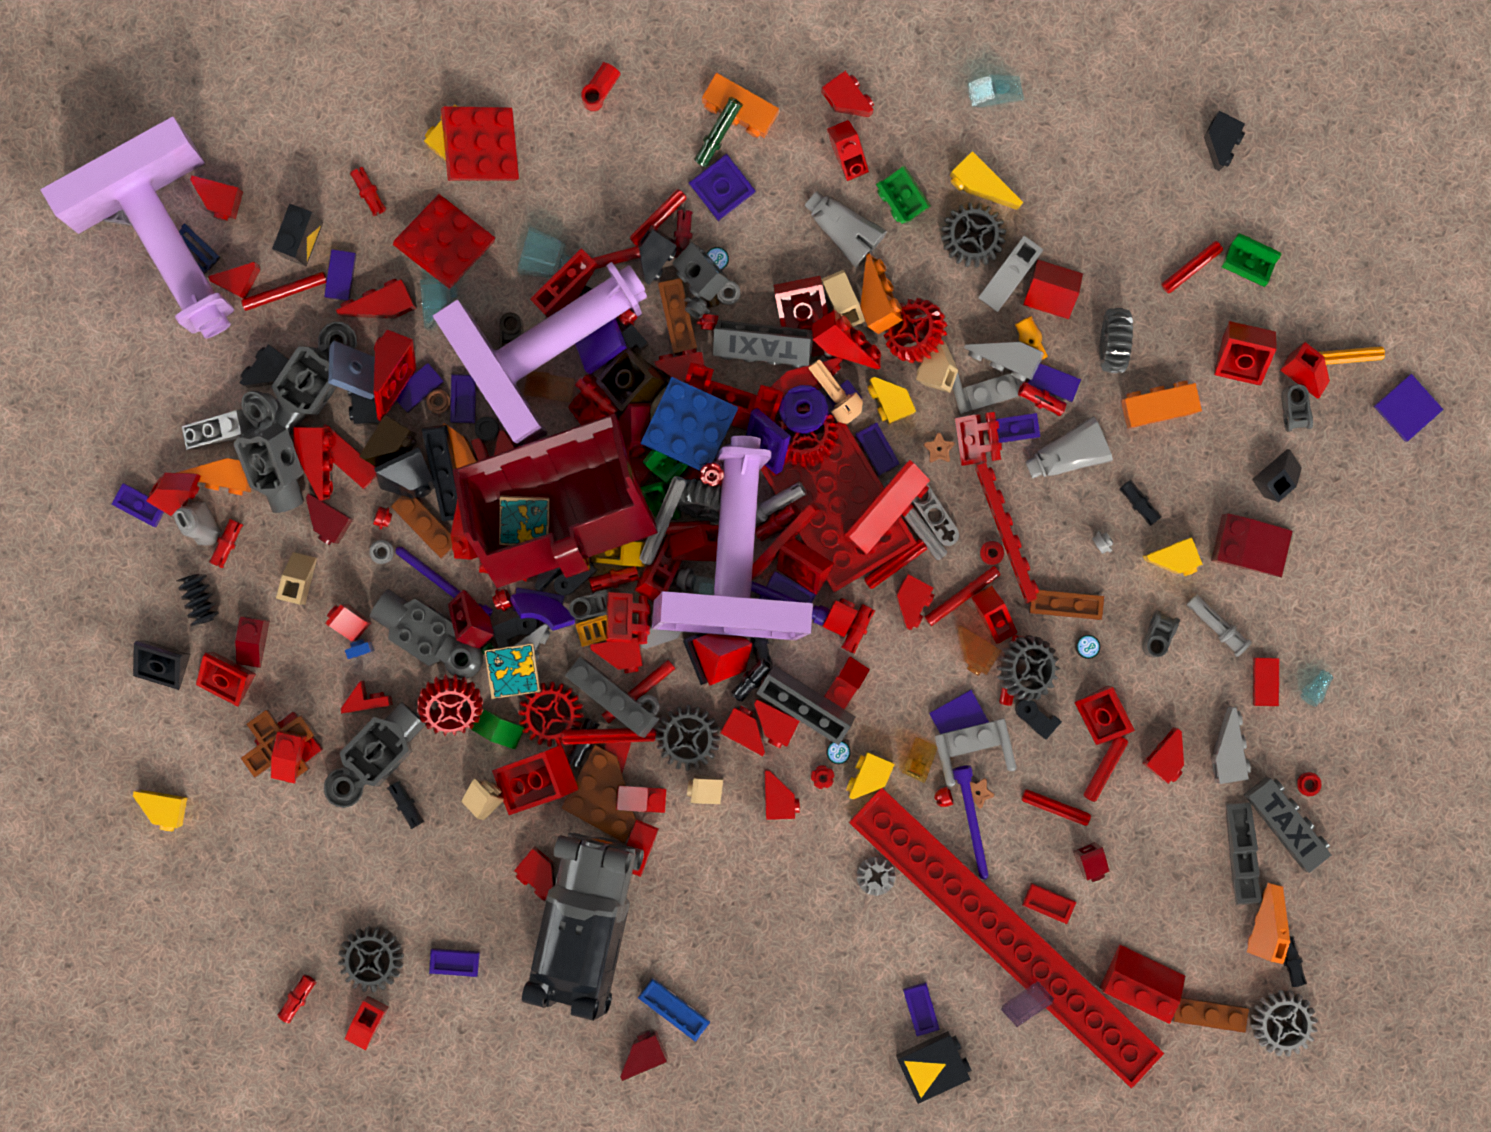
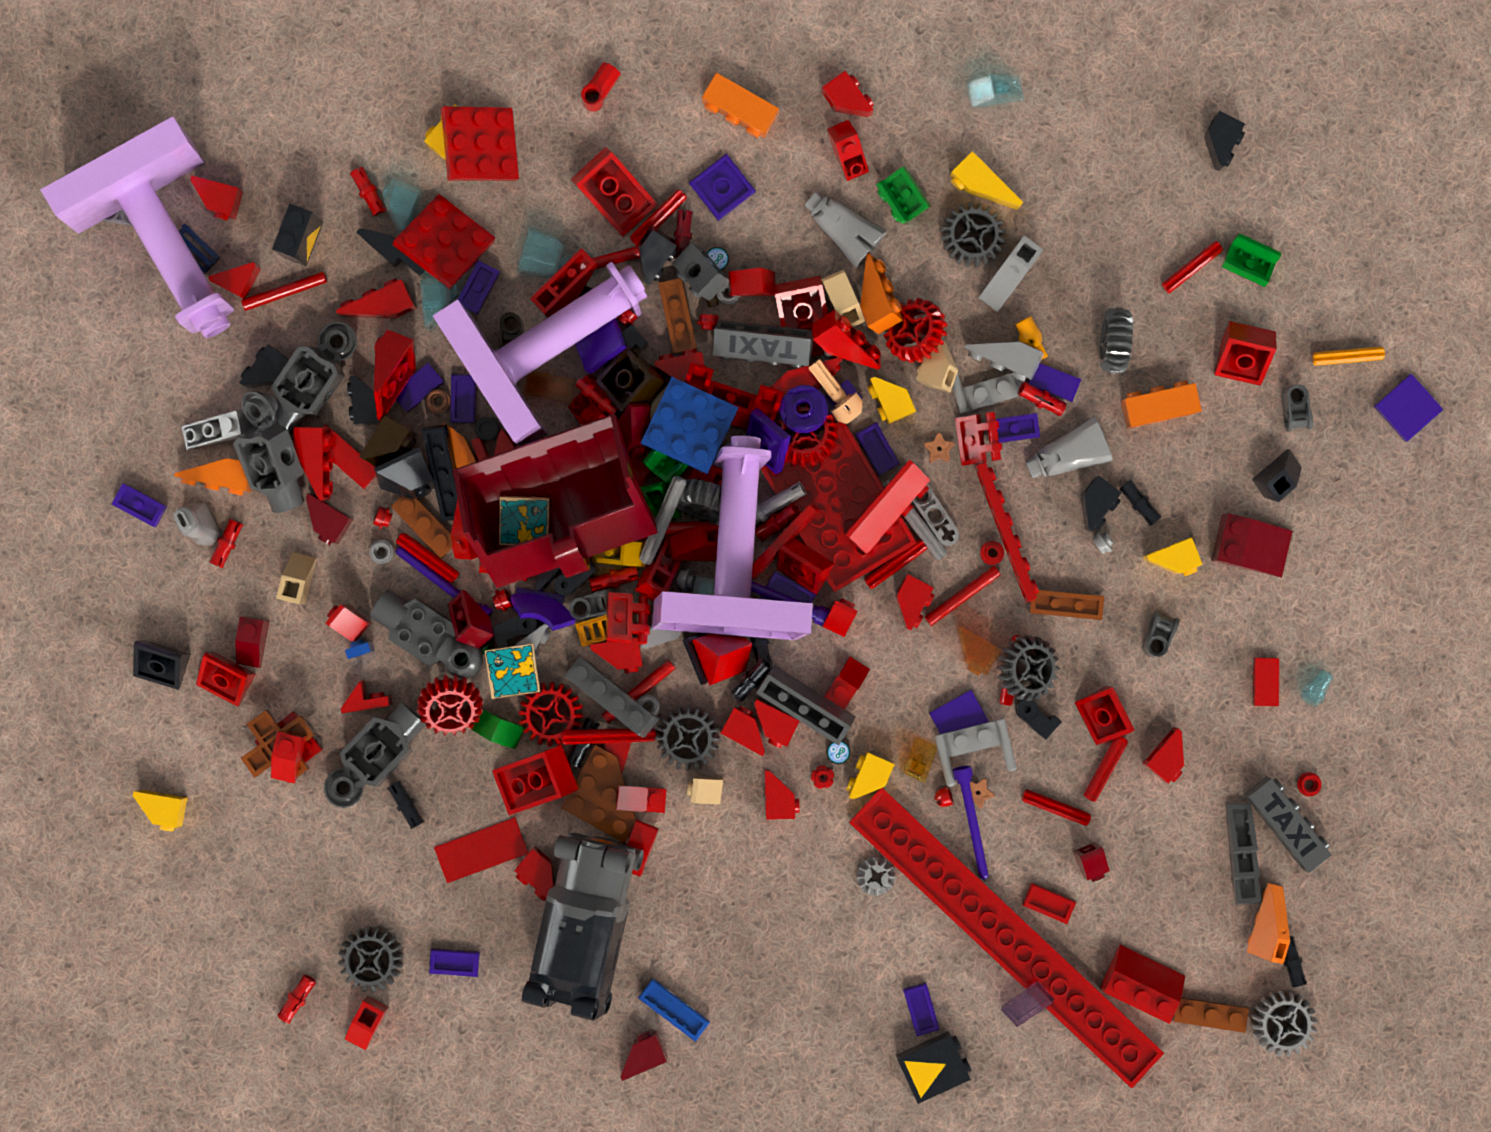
(173, 491): red slope -> none
(197, 598): black piece -> none
(340, 275): dark purple tile -> none
(351, 370): sand blue plate -> none
(384, 245): none -> black slope
(401, 203): none -> clear light blue slope
(427, 557): none -> red axle
(478, 287): none -> dark purple plate
(481, 850): none -> red piece
(482, 798): tan slope -> none
(614, 191): none -> red slope
(696, 307): dark grey plate -> none
(711, 468): red plate -> none
(713, 141): dark green pin -> none
(752, 282): none -> red slope
(858, 629): red pin -> none
(994, 614): red slope -> none
(1053, 289): red slope -> none
(1087, 646): tile -> none
(1097, 501): none -> black slope
(1226, 632): light grey pin -> none
(1228, 754): light grey slope -> none
(1308, 369): red slope -> none

